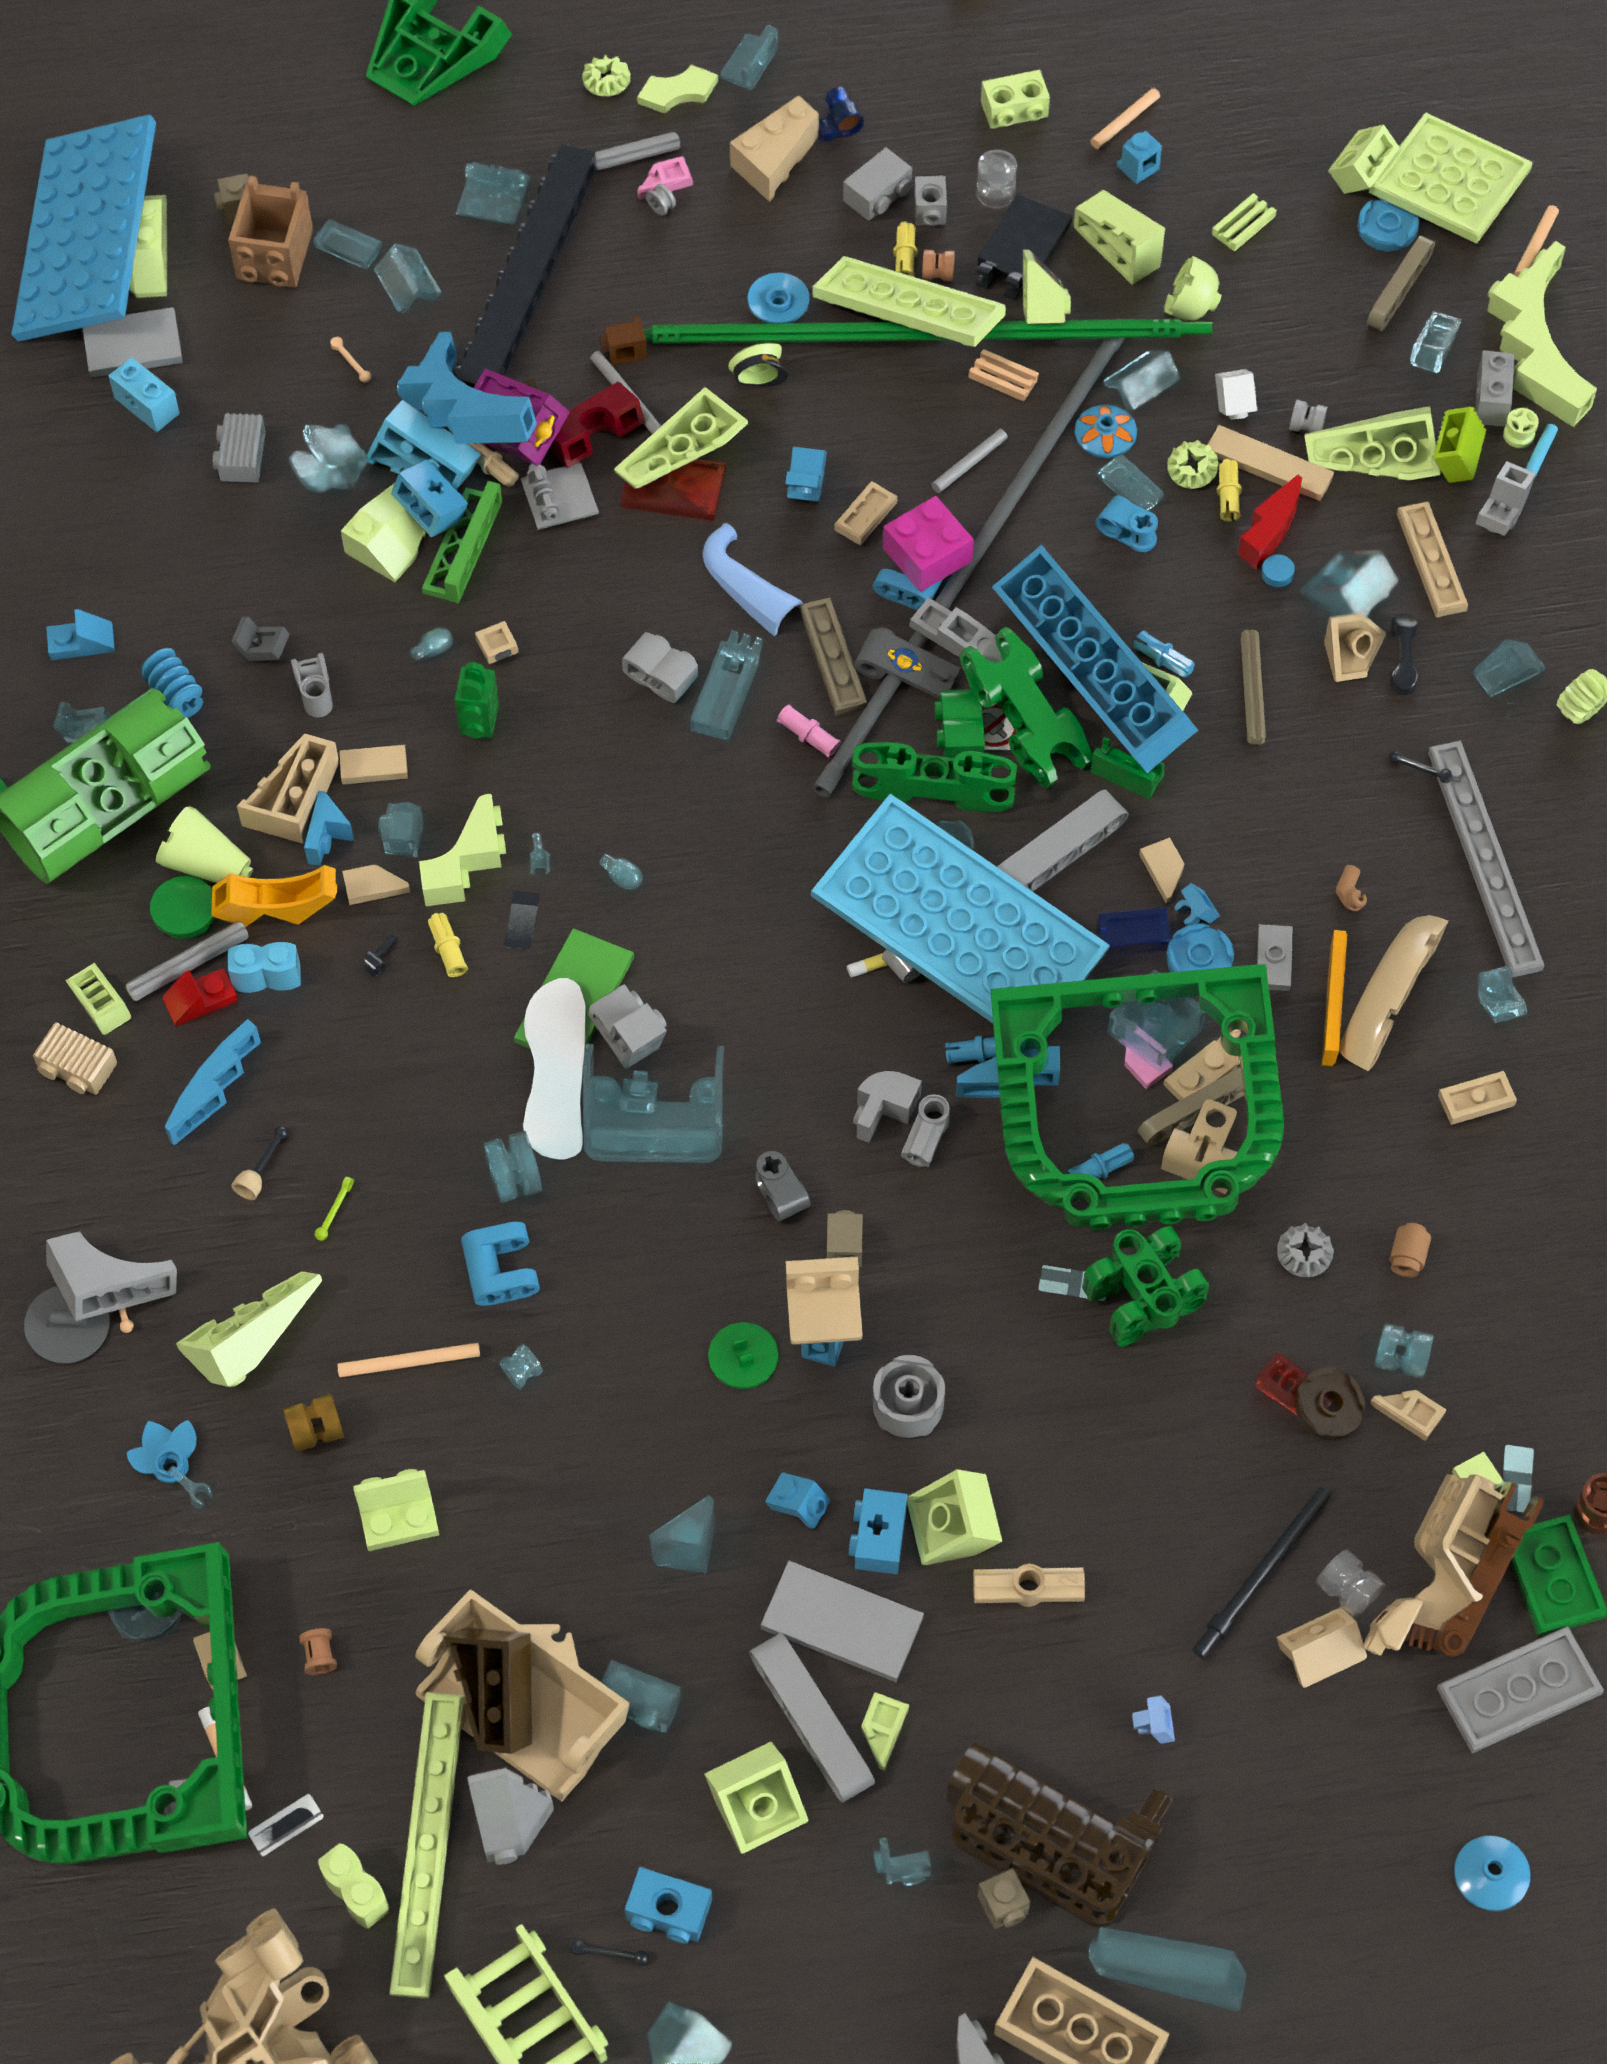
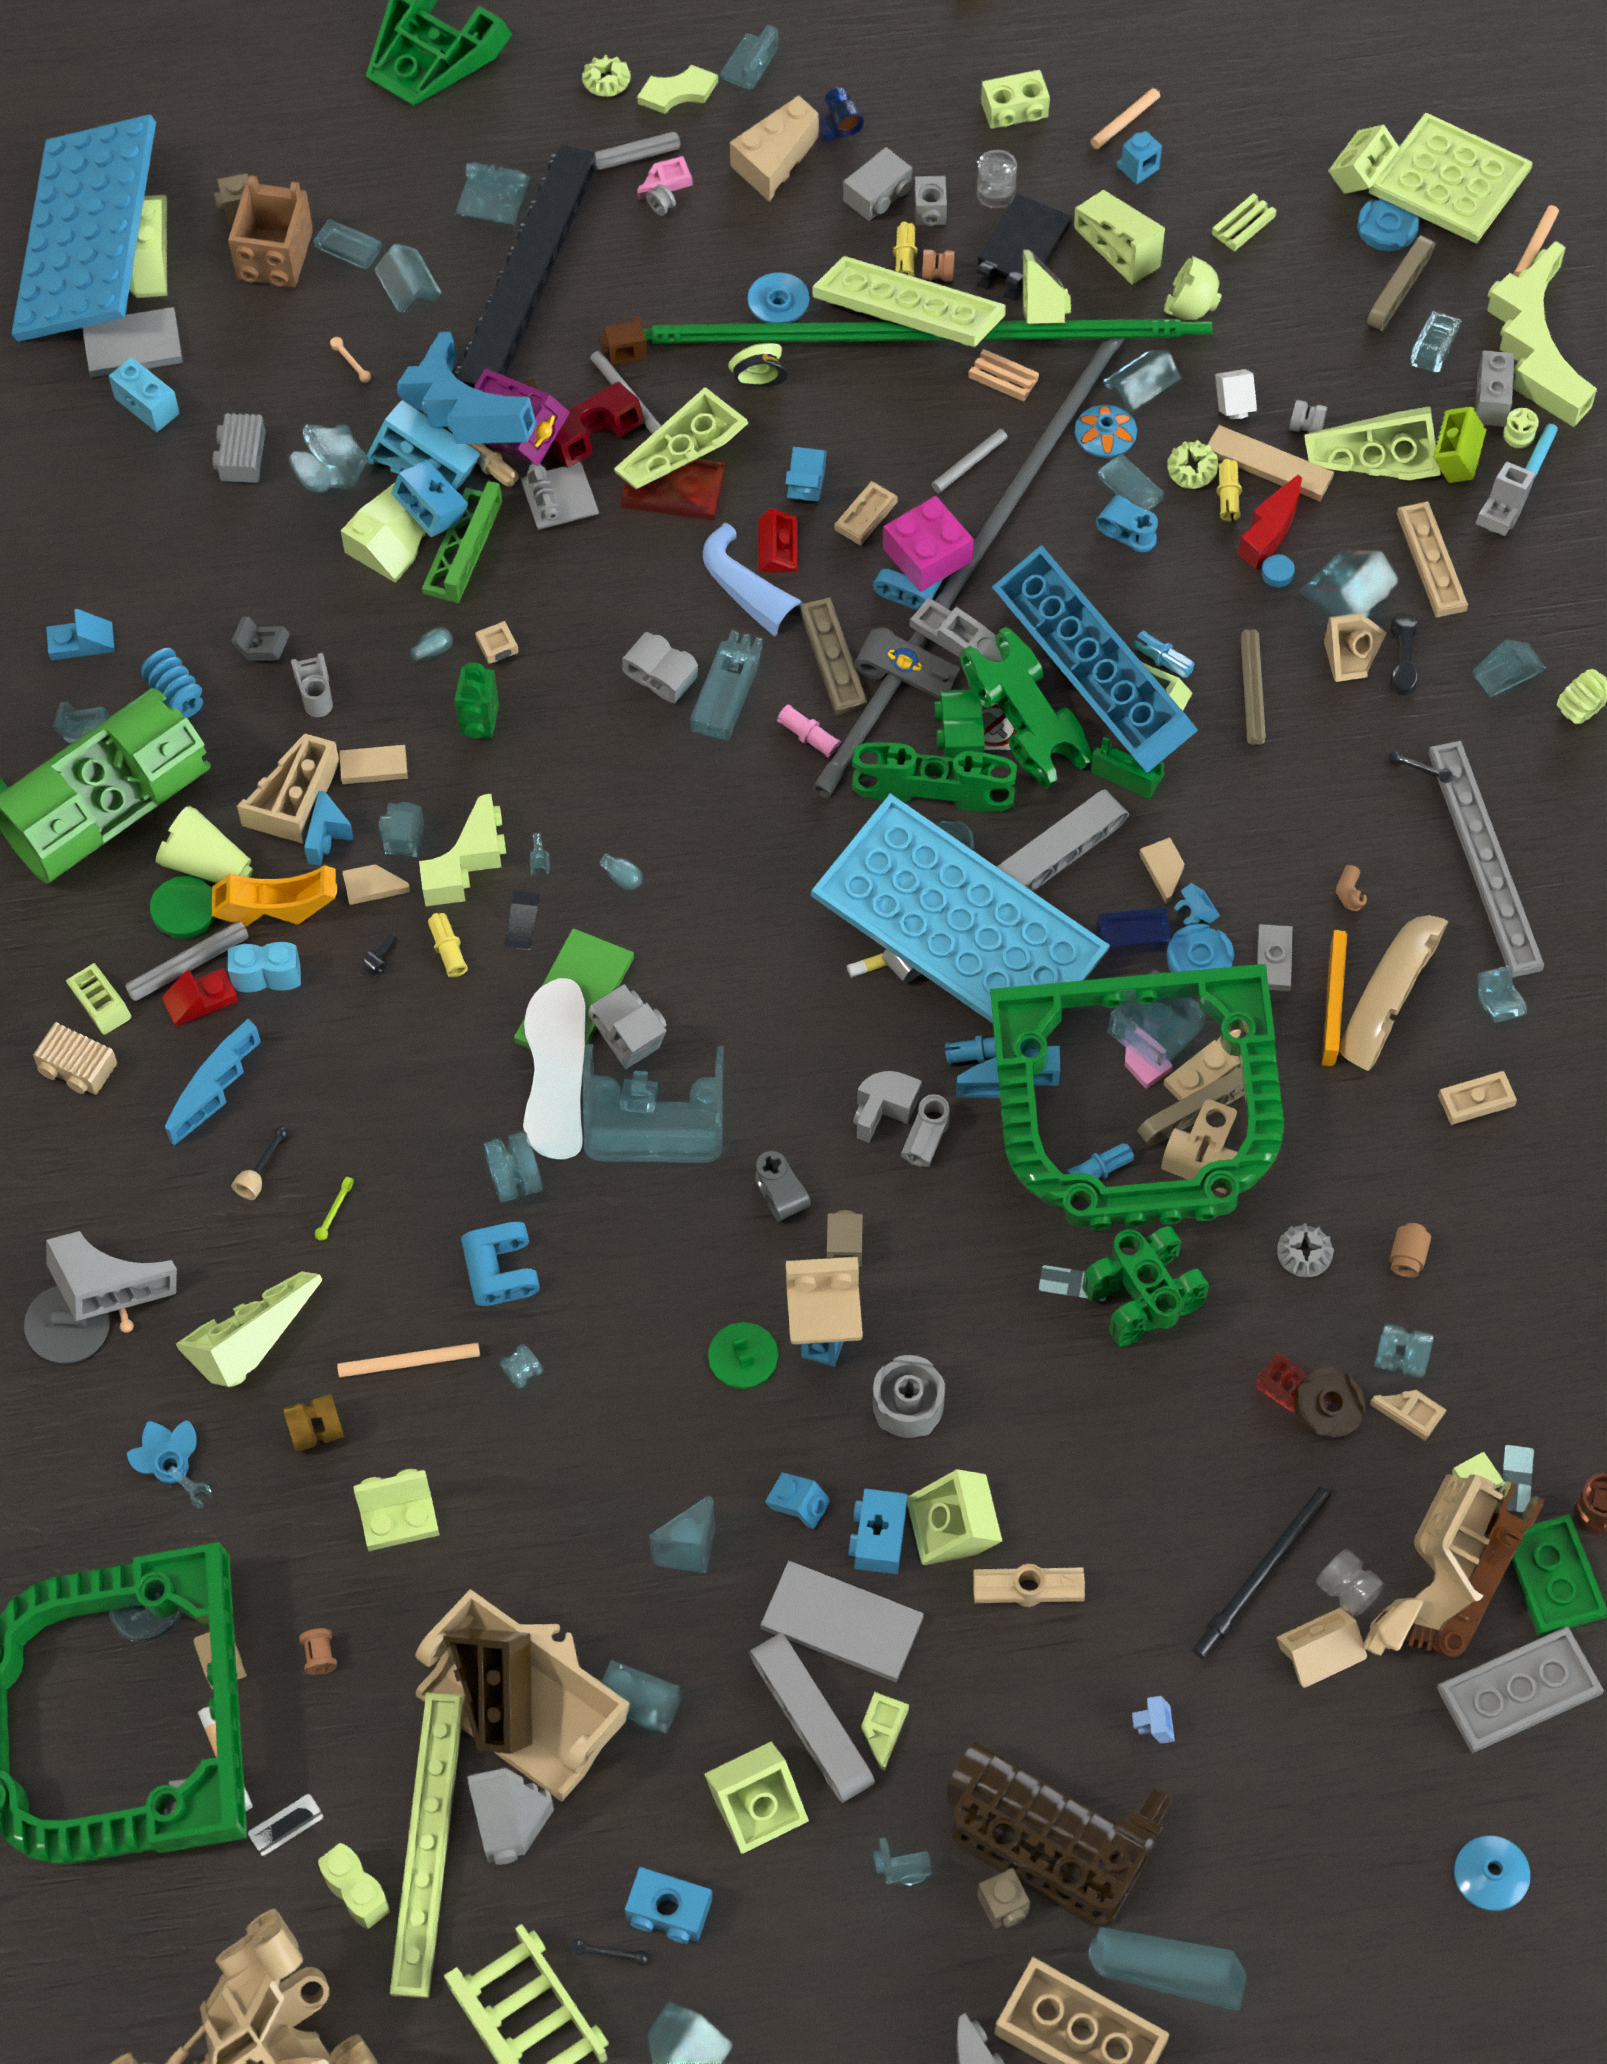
(777, 542): none -> red slope

